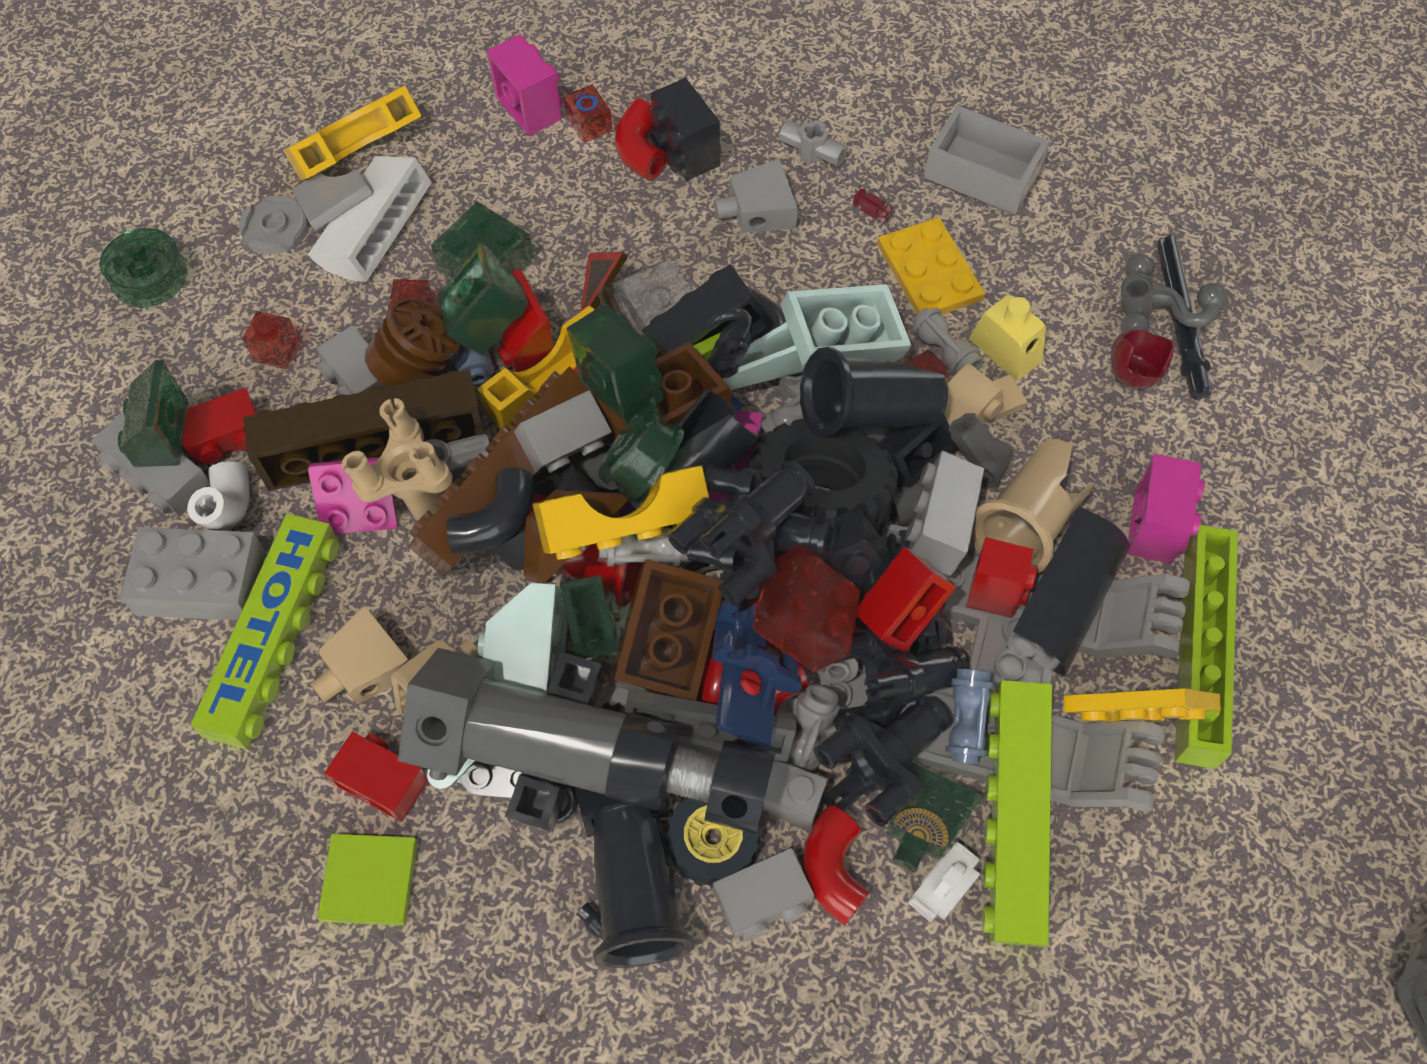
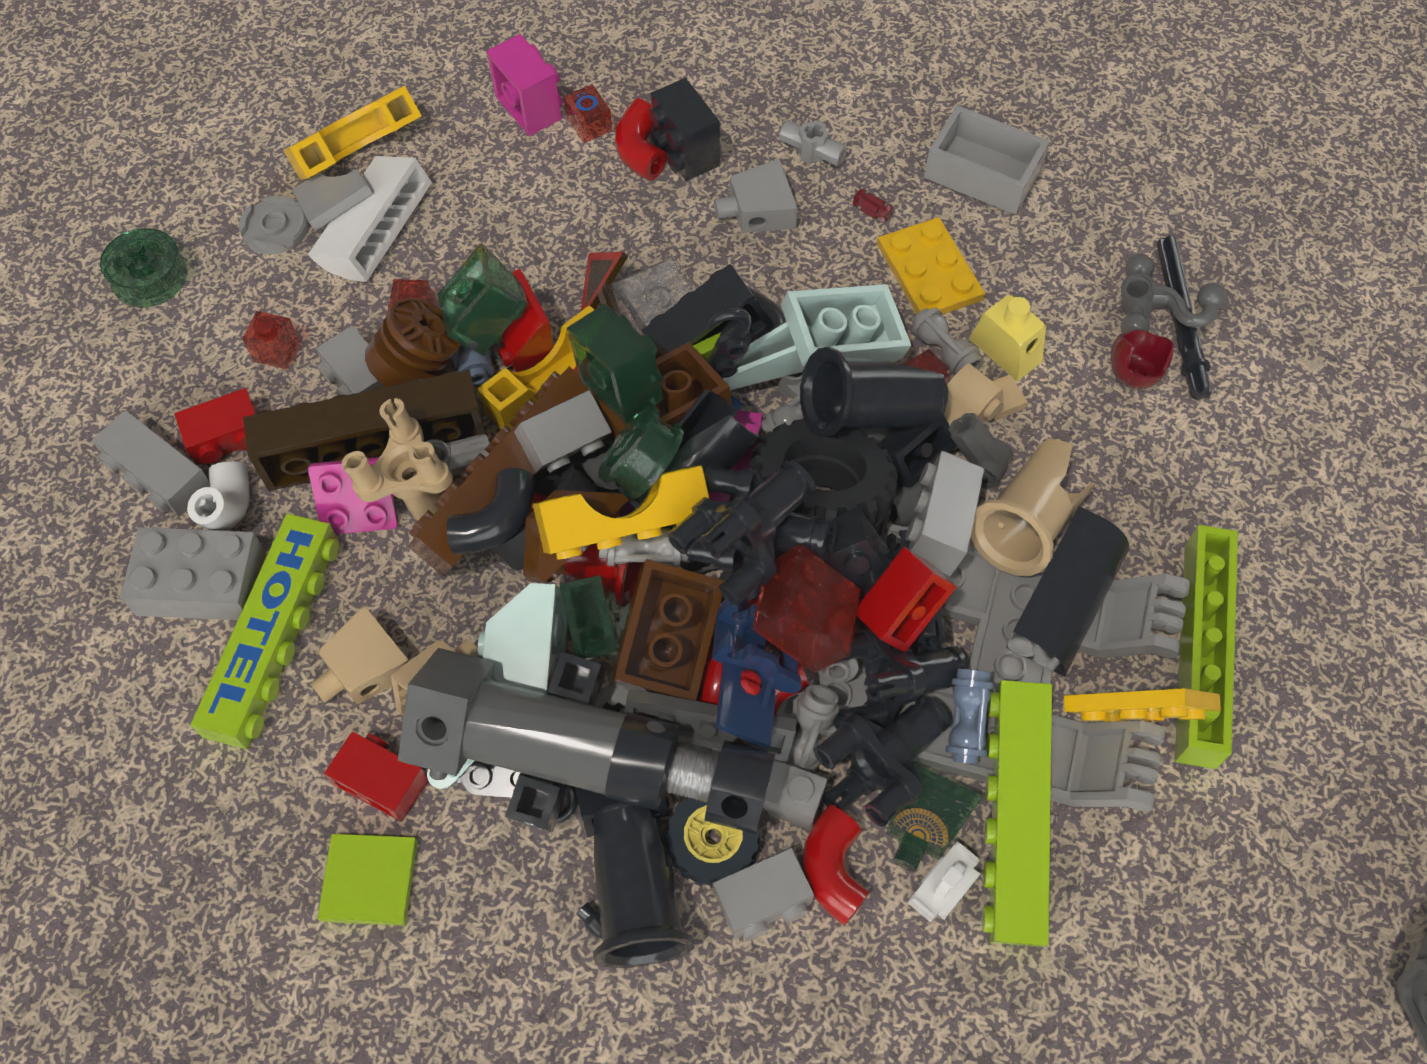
(154, 419): clear green slope -> none
(482, 226): clear green brick -> none
(1001, 578): red brick -> none
(1165, 509): dark pink brick -> none

